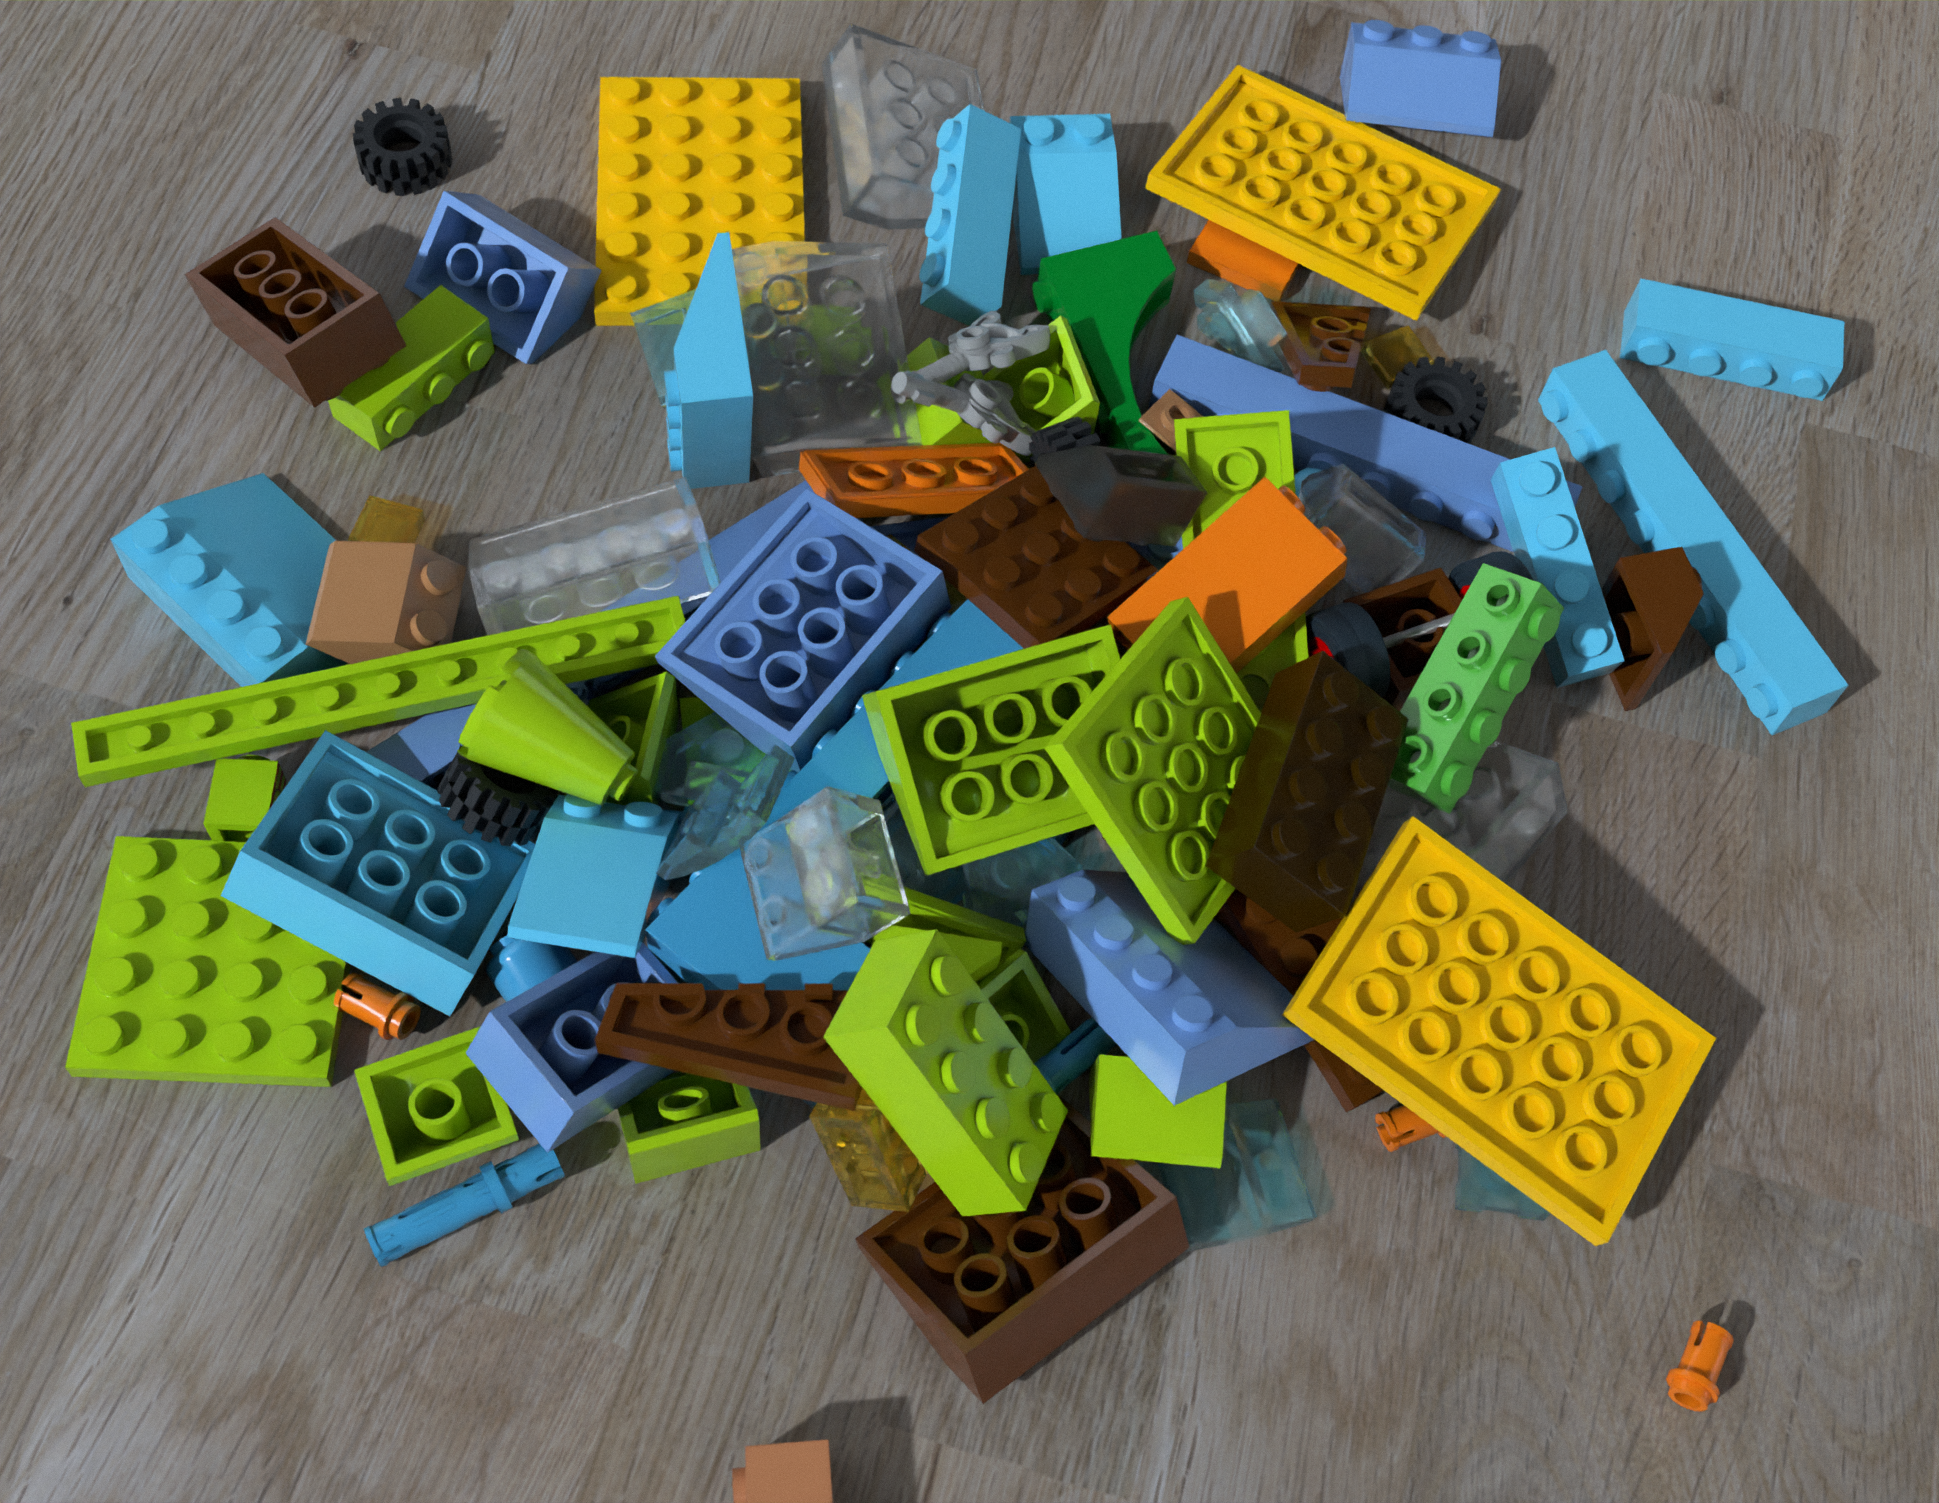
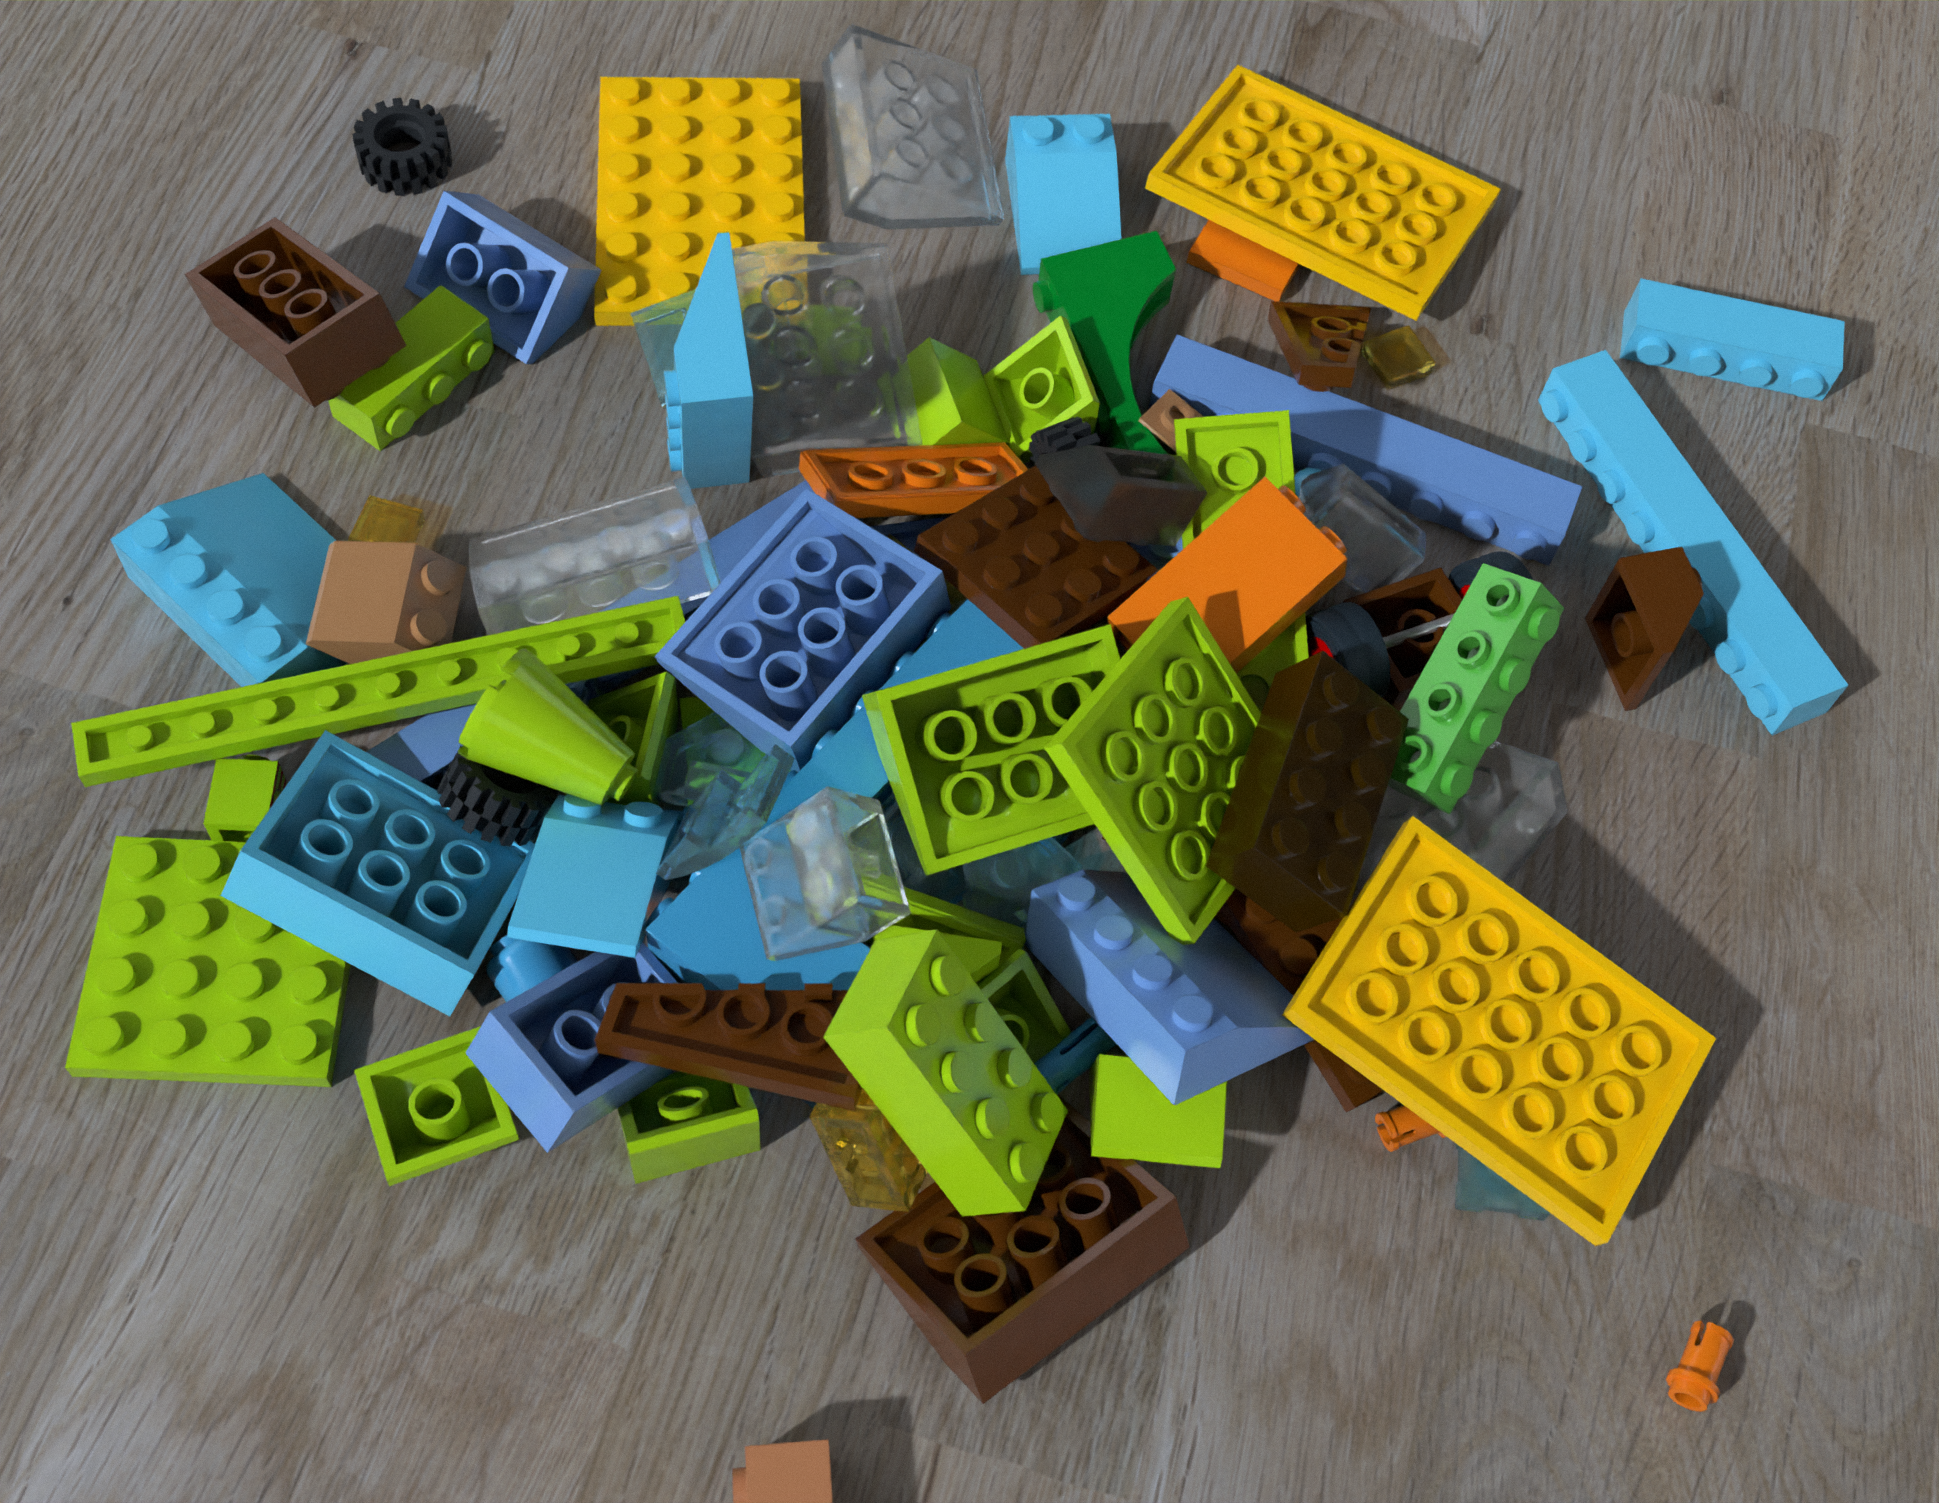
(390, 1013): orange pin -> none
(454, 1207): dark azure pin -> none
(970, 215): medium azure brick -> none
(976, 402): light grey piece -> none
(983, 345): light grey piece -> none
(1239, 322): clear light blue plate -> none
(1254, 1189): clear light blue slope -> none
(1421, 78): medium blue slope -> none
(1445, 386): black tyre -> none
(1554, 551): medium azure brick -> none

